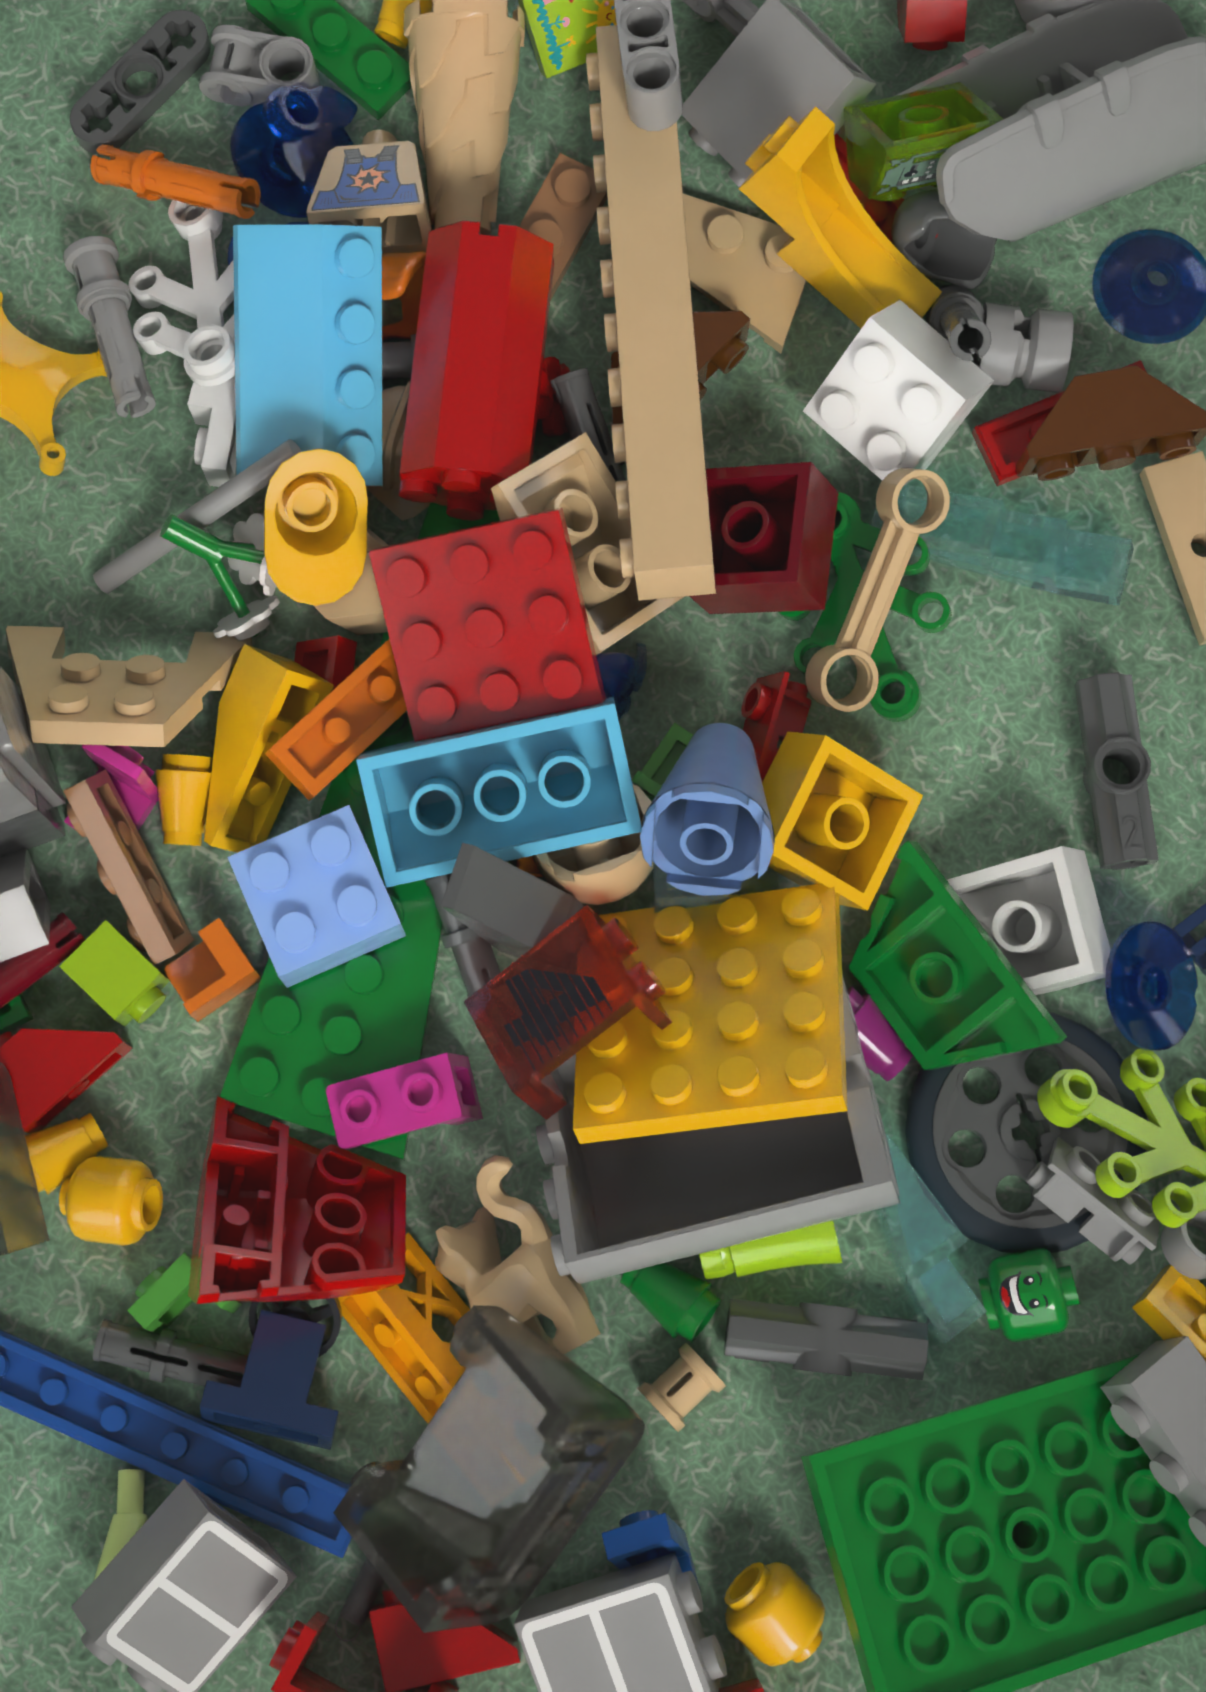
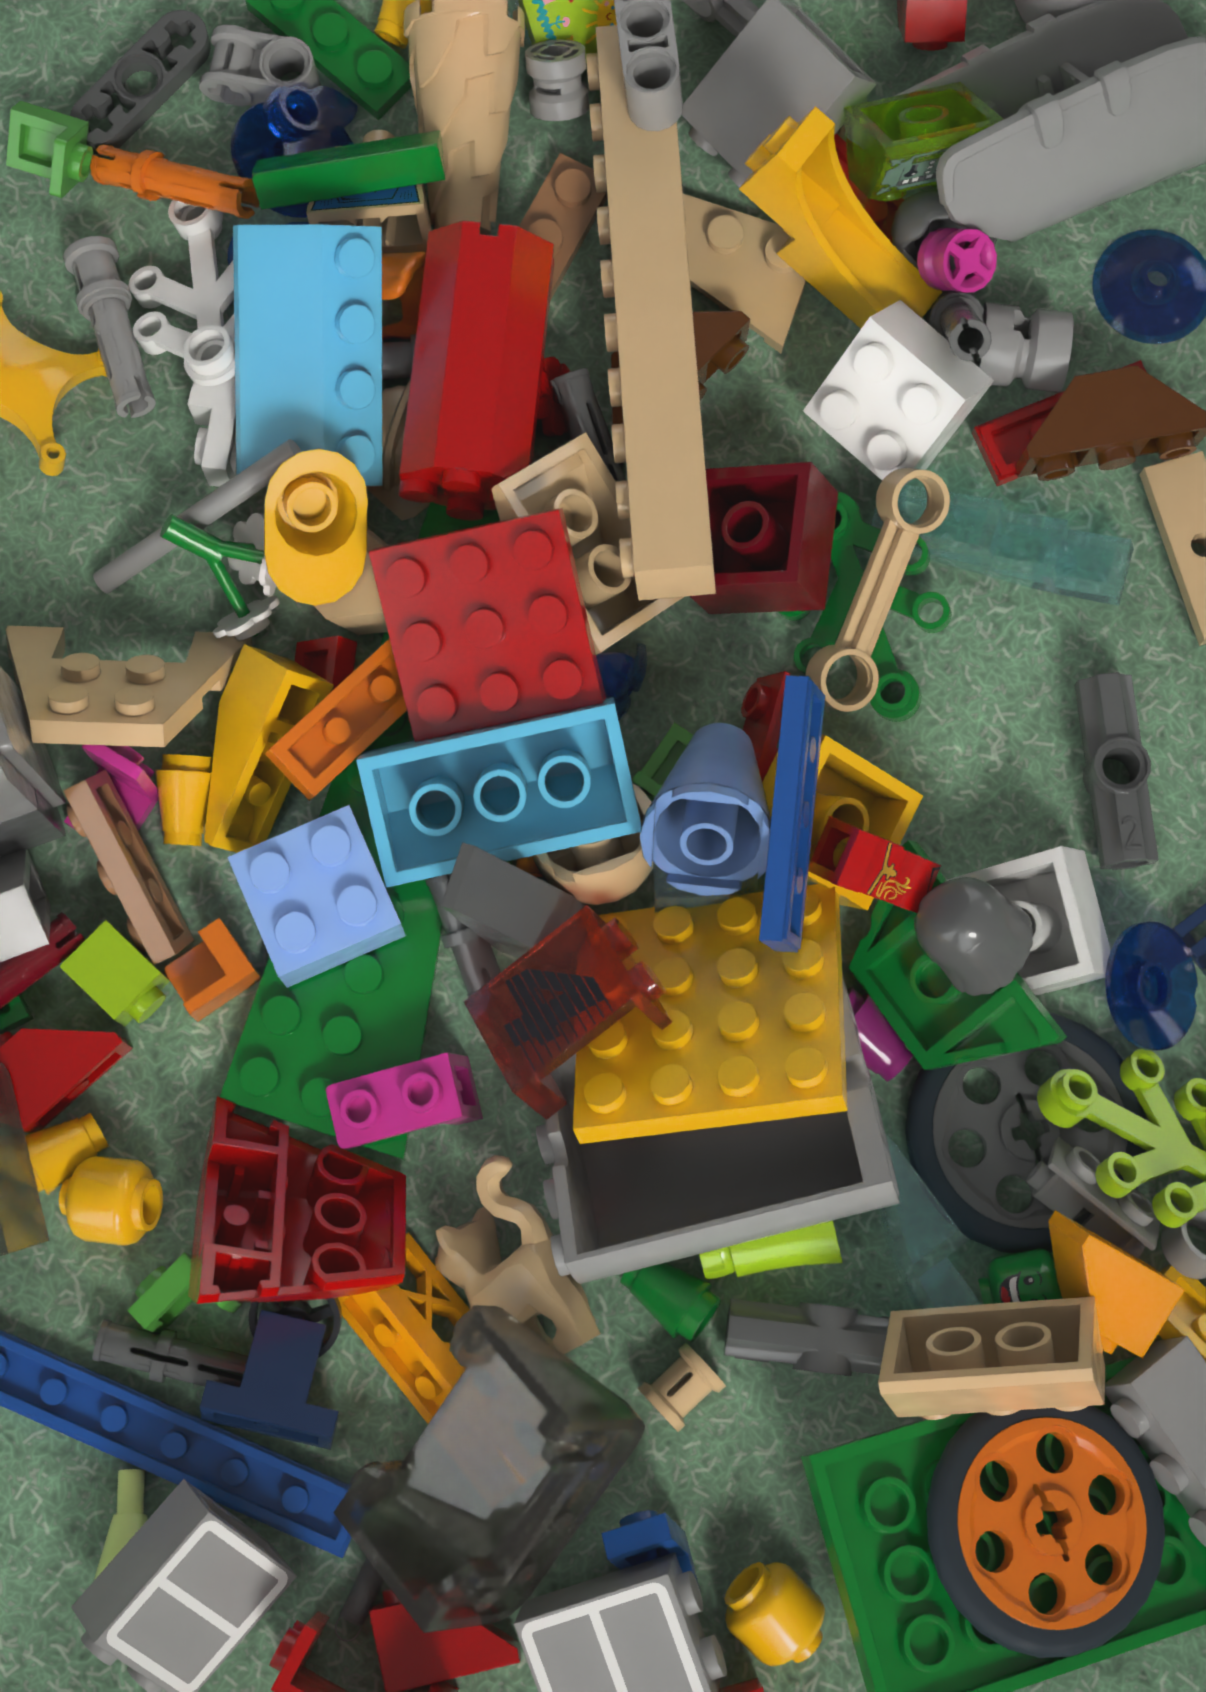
(49, 146): none -> bright green bracket
(349, 170): none -> green slope
(557, 80): none -> light grey wheel
(792, 815): none -> blue tile
(873, 866): none -> red leg
(972, 254): none -> dark pink wheel
(973, 934): none -> dark grey hair
(993, 1358): none -> tan slope
(999, 1600): none -> orange wedge
(1128, 1292): none -> light orange slope

